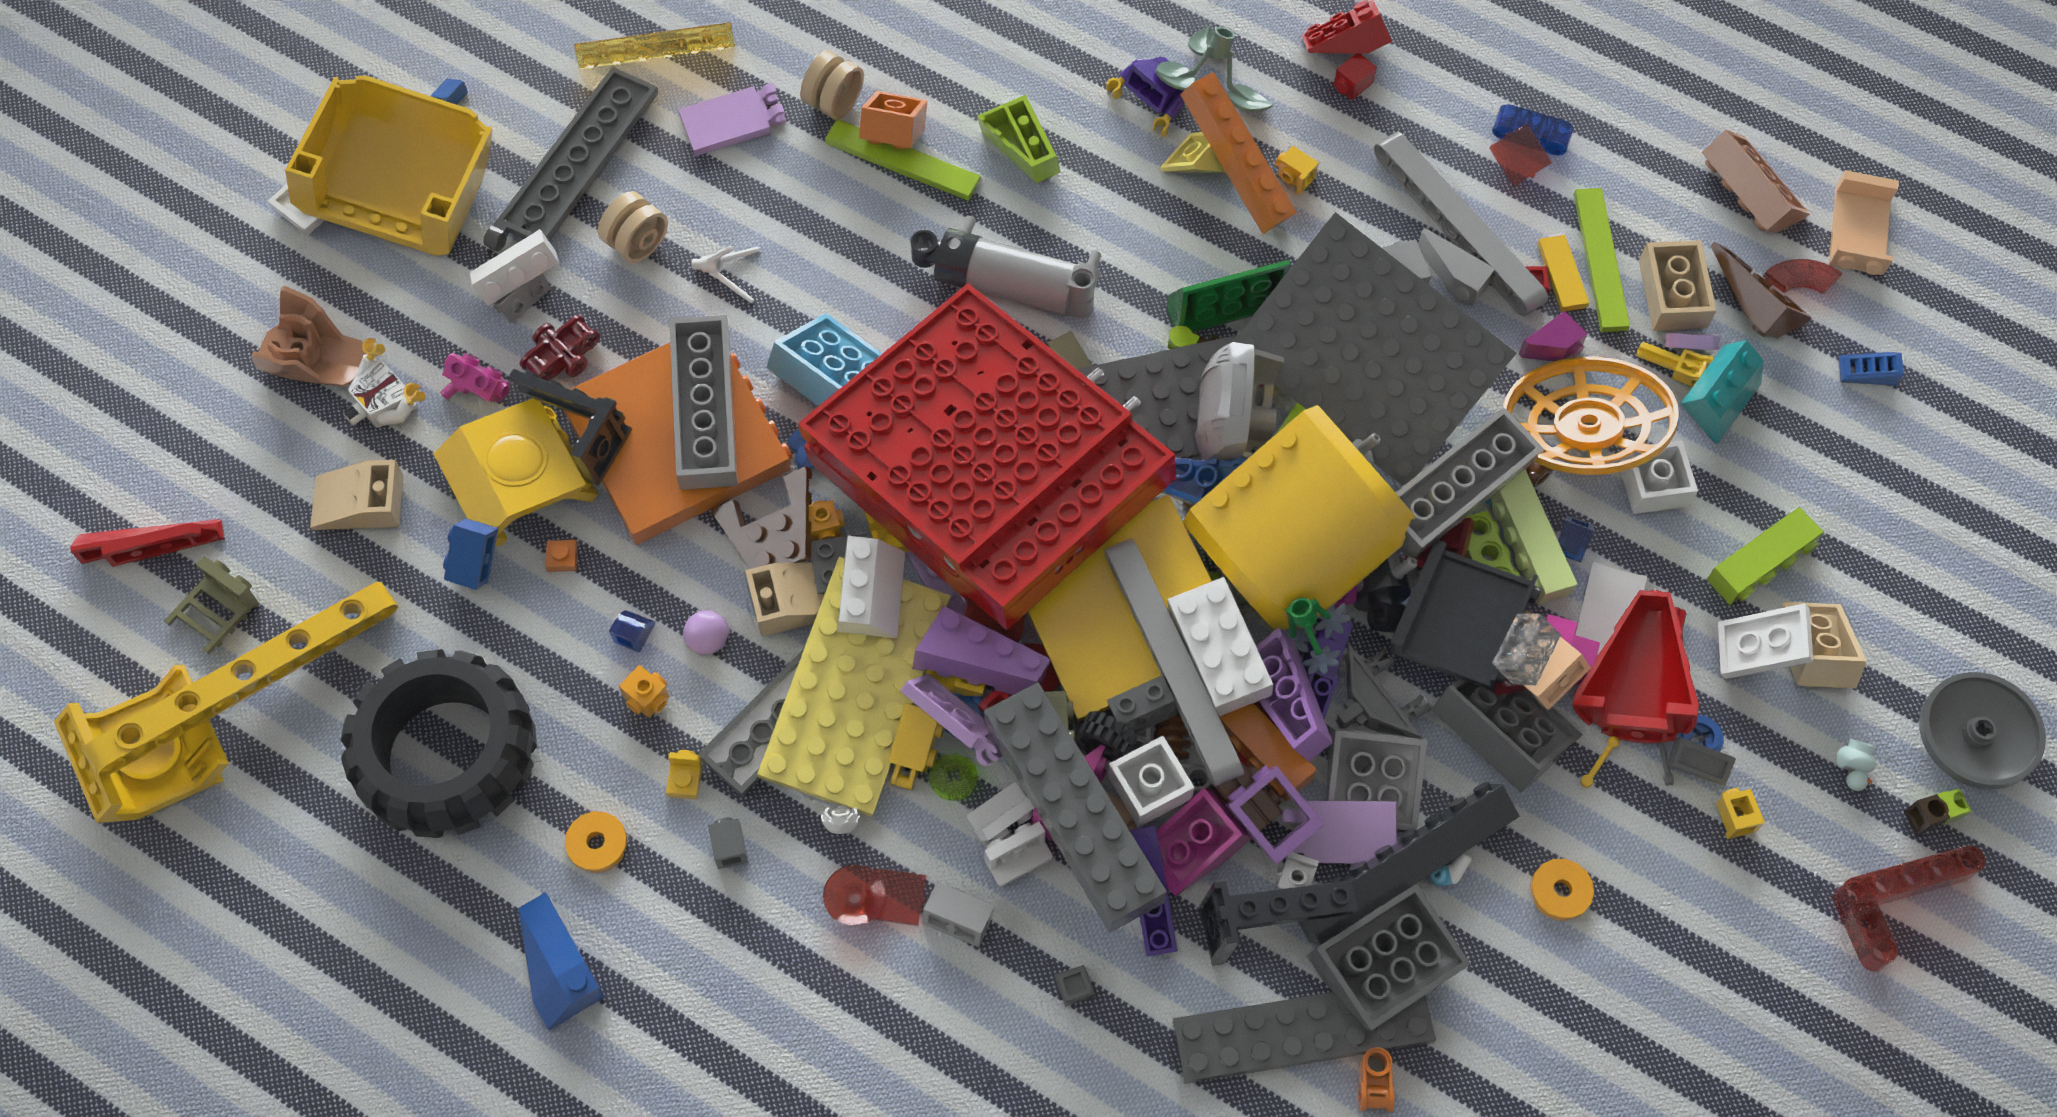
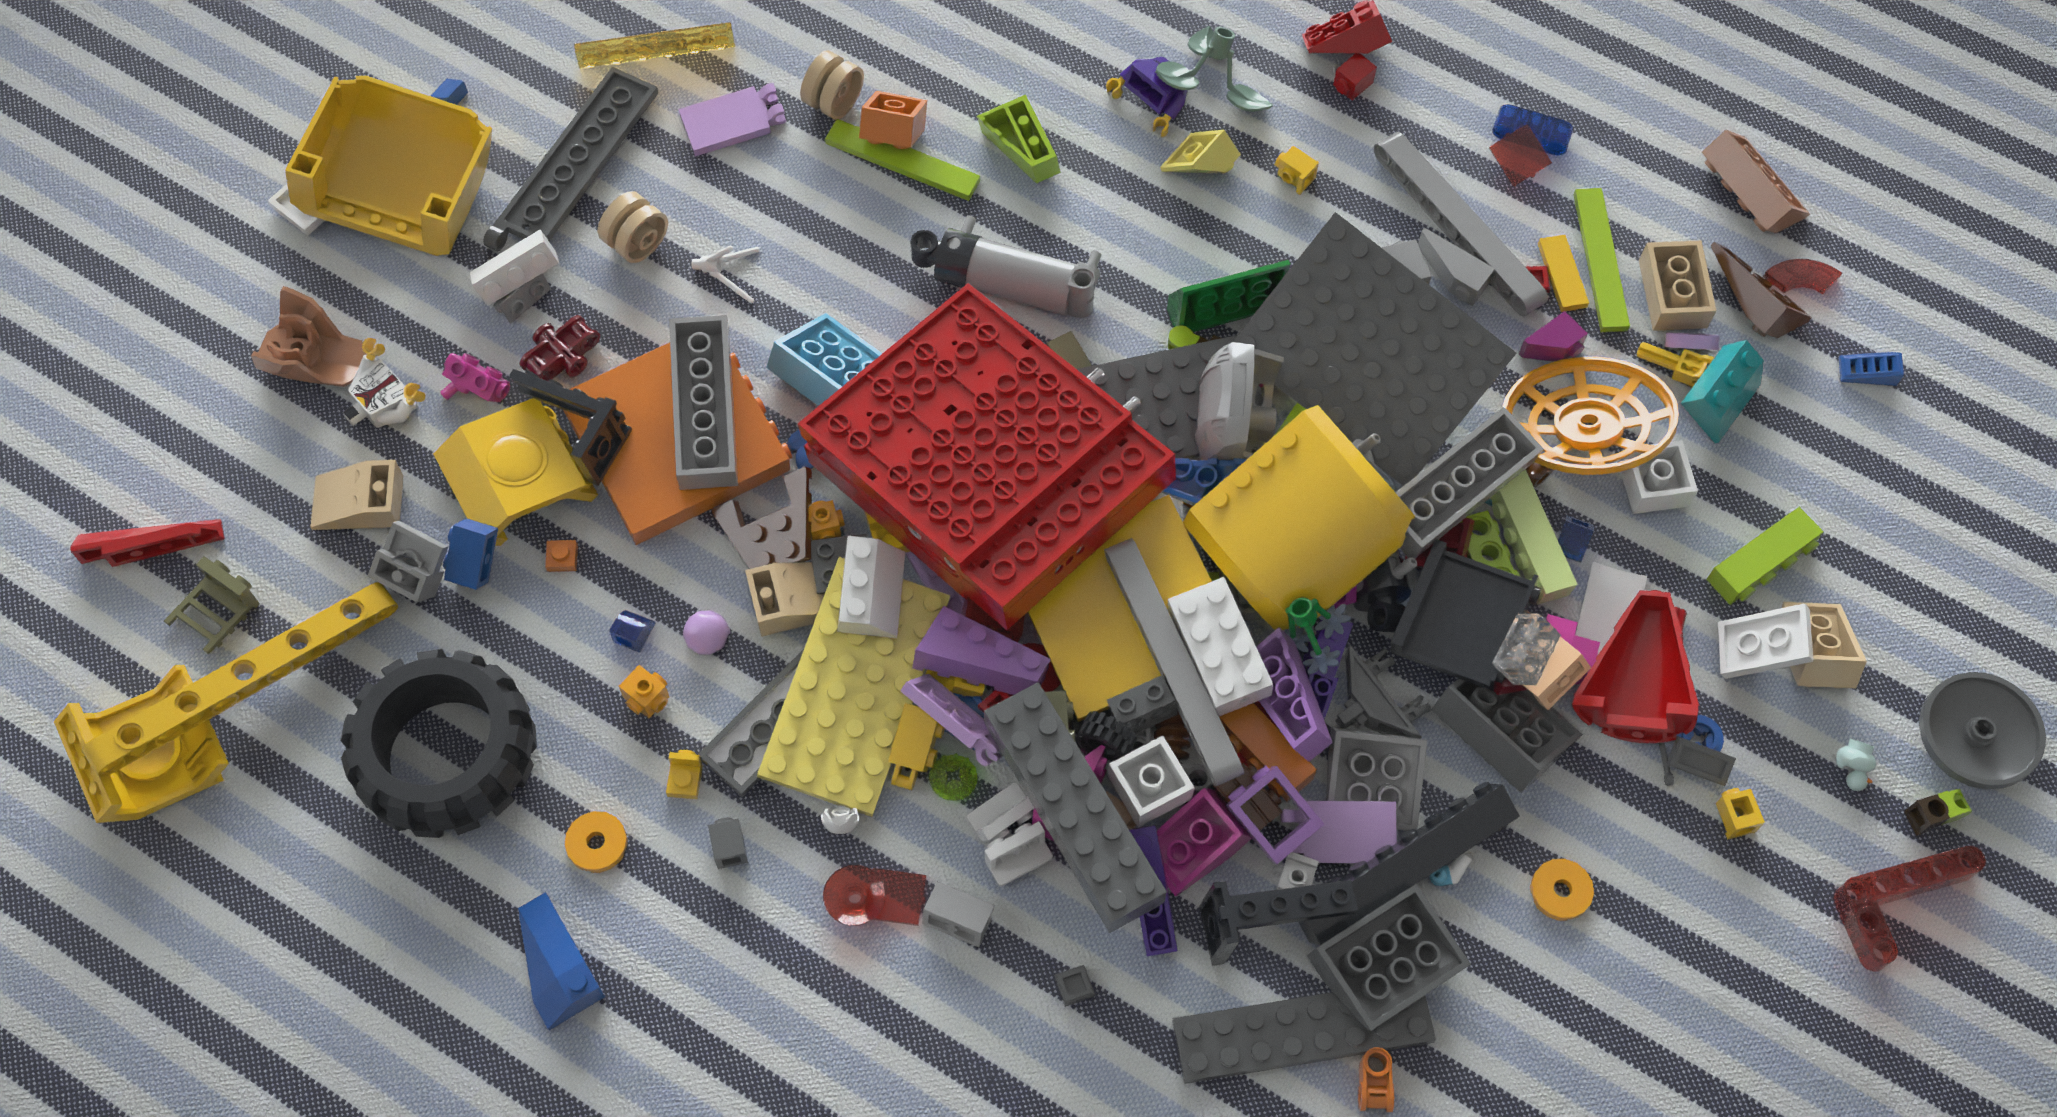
(409, 563): none -> light grey brick
(1238, 153): orange brick -> none
(1587, 780): yellow hinge -> none
(1861, 222): light nougat panel -> none

